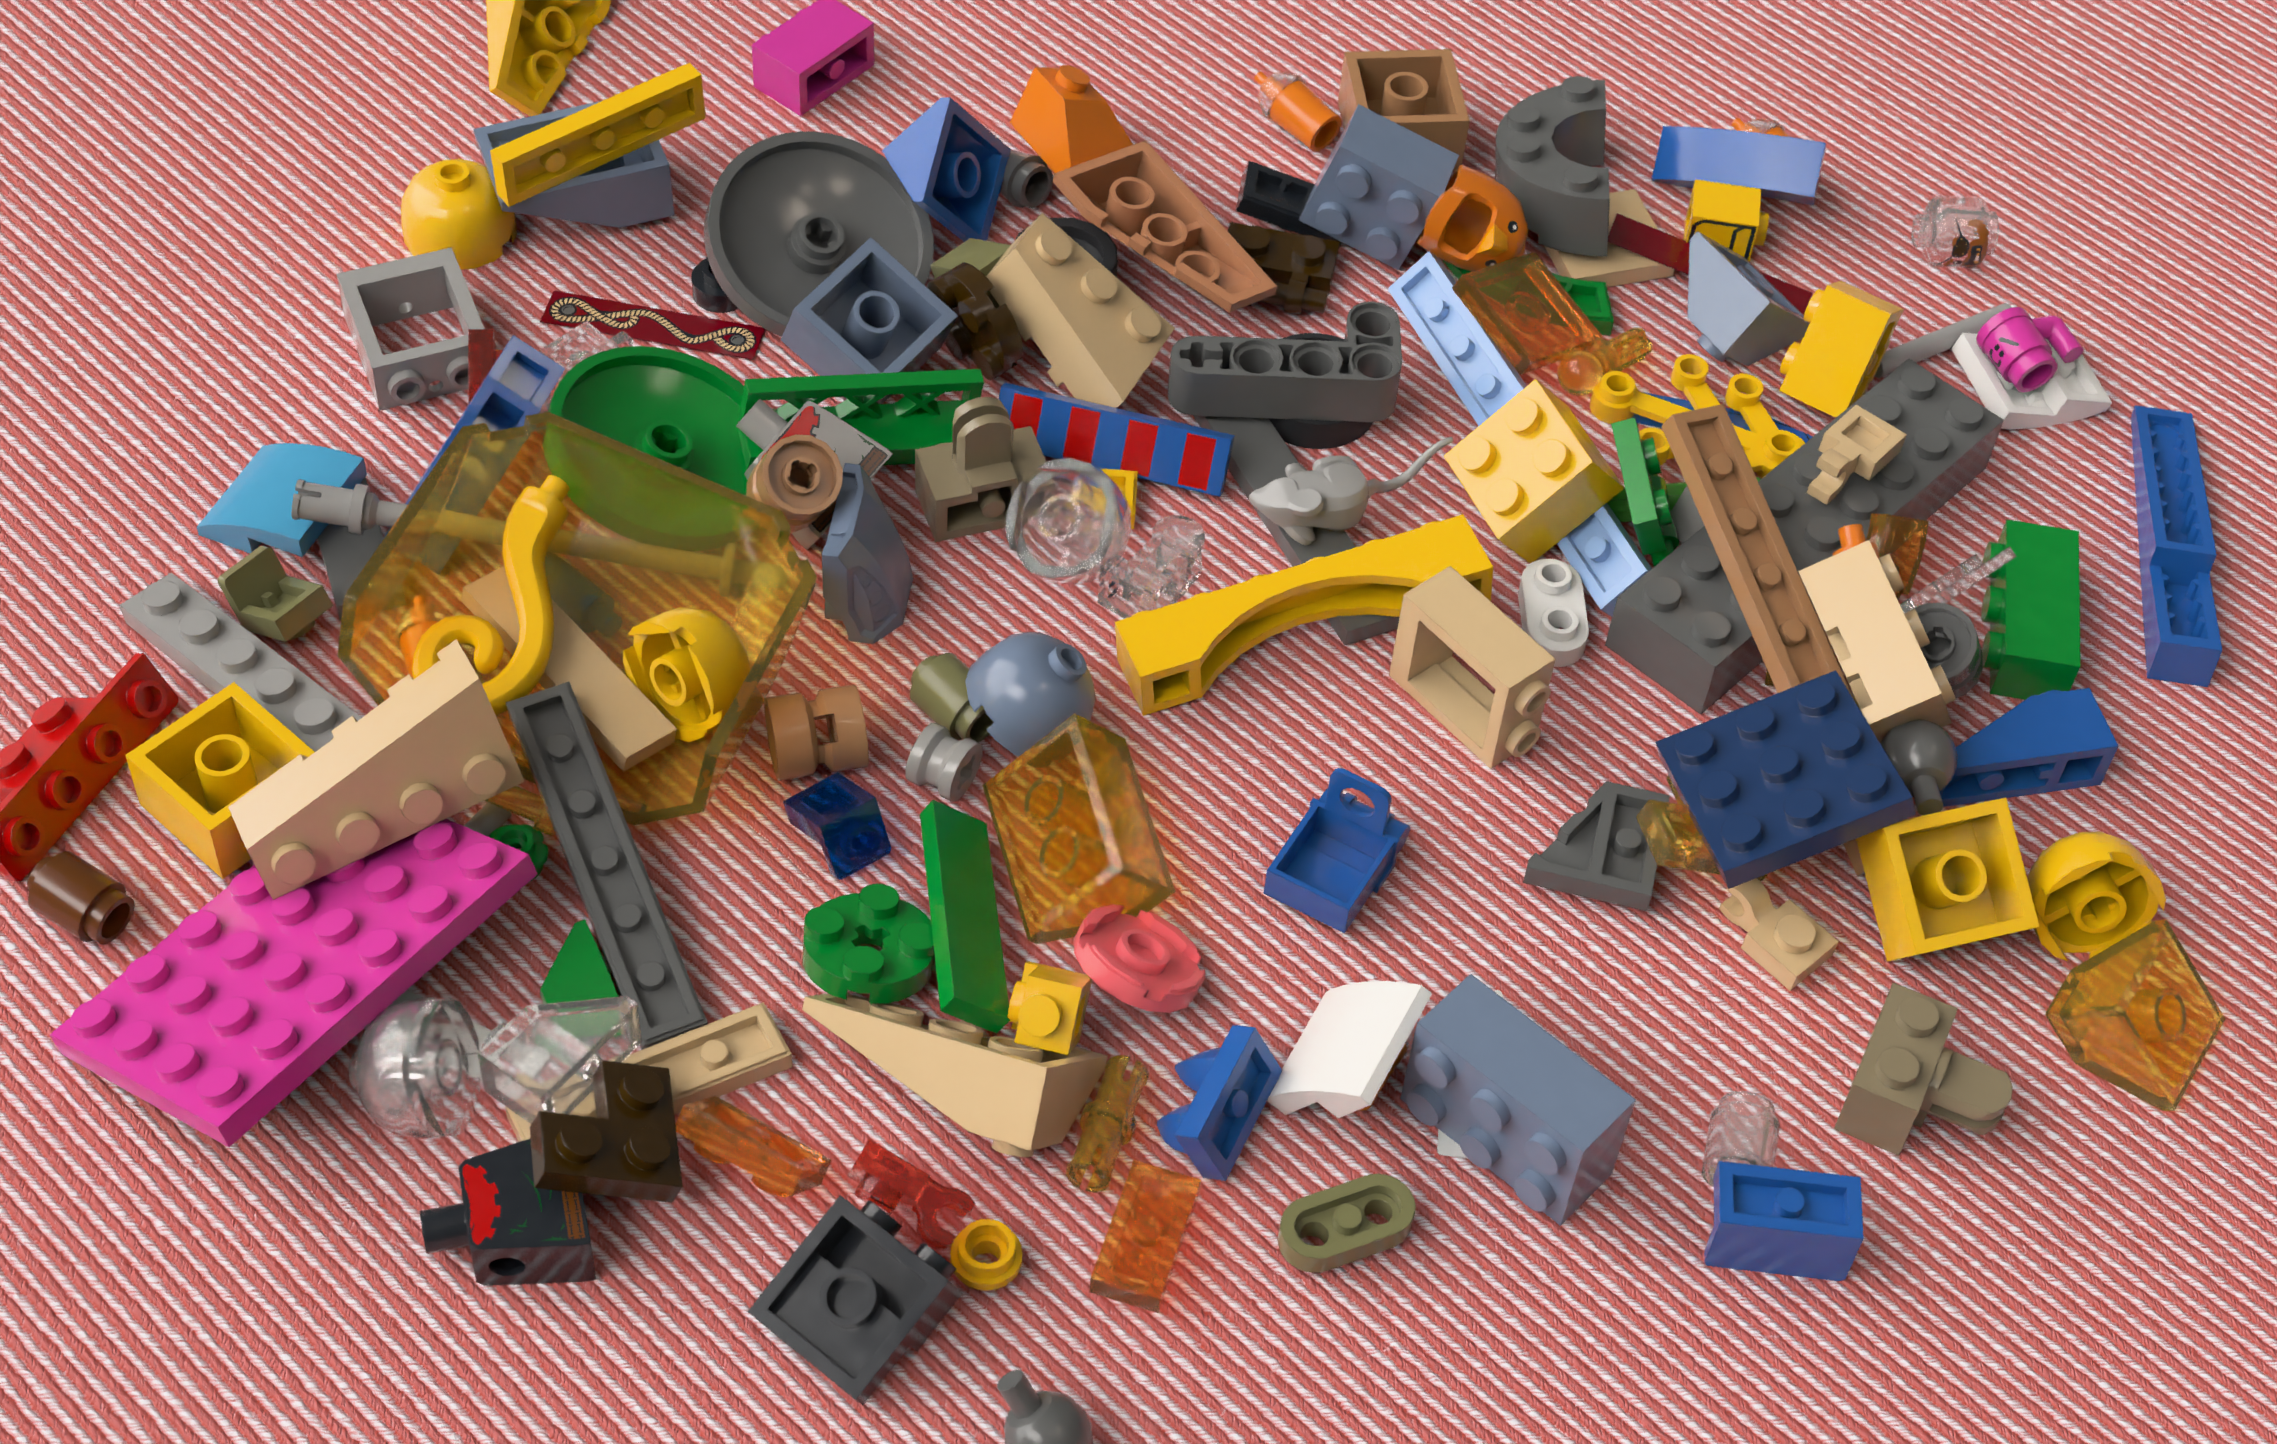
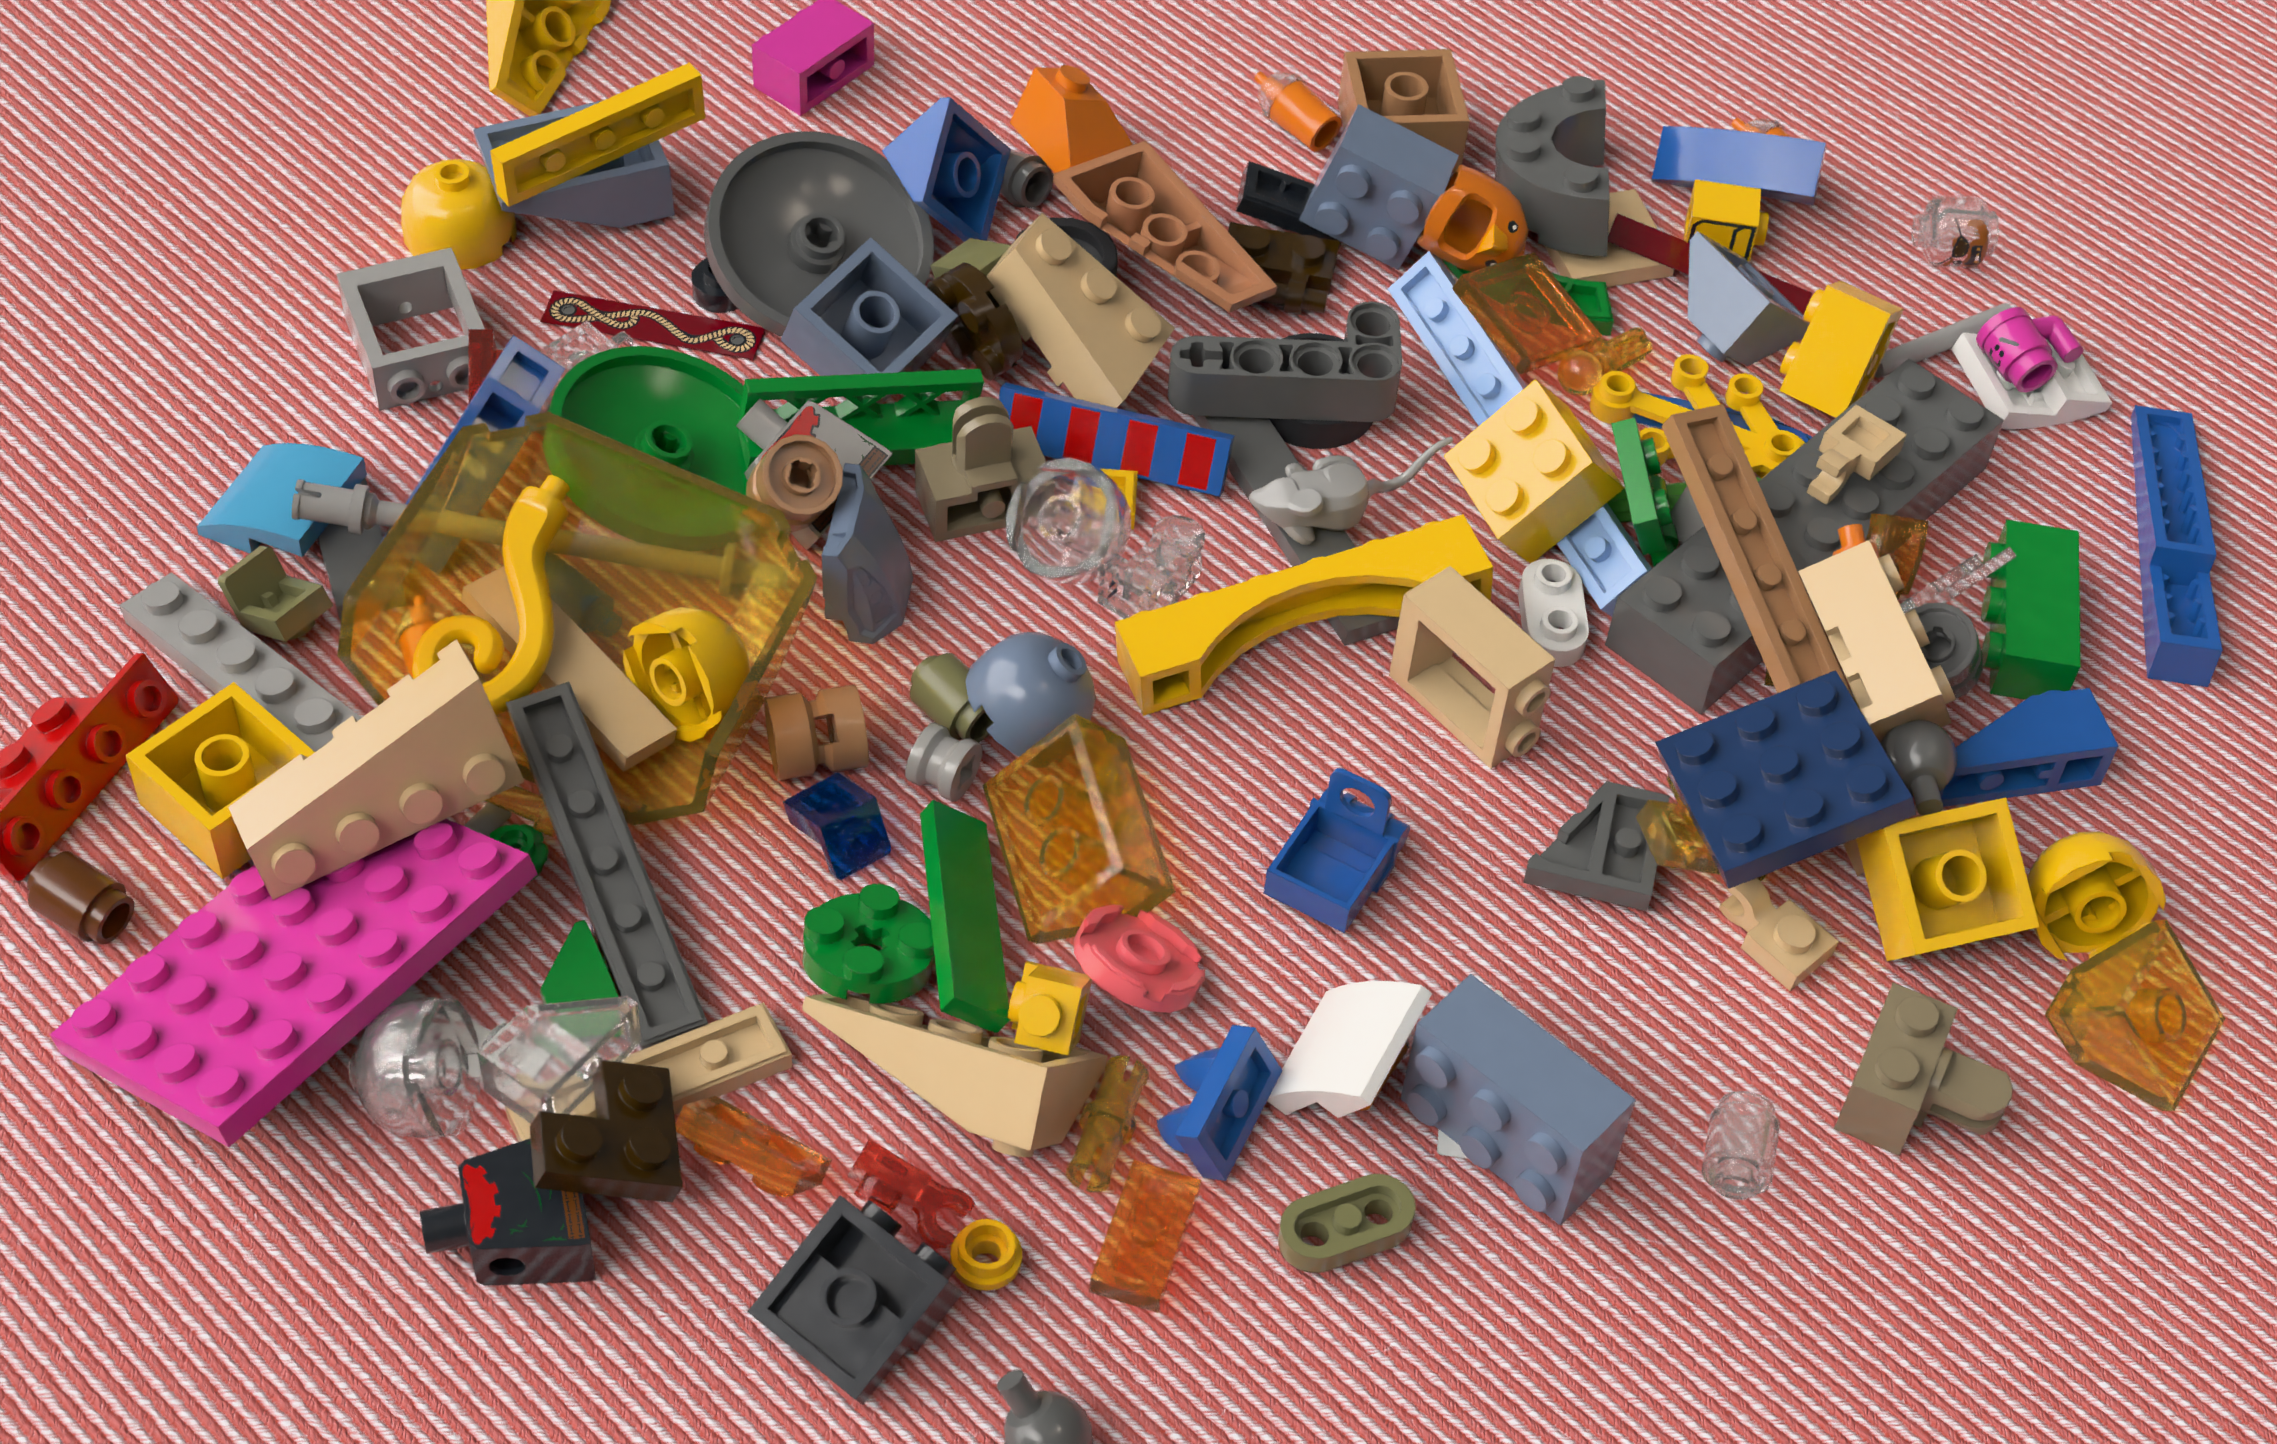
(1785, 1221): blue panel -> none

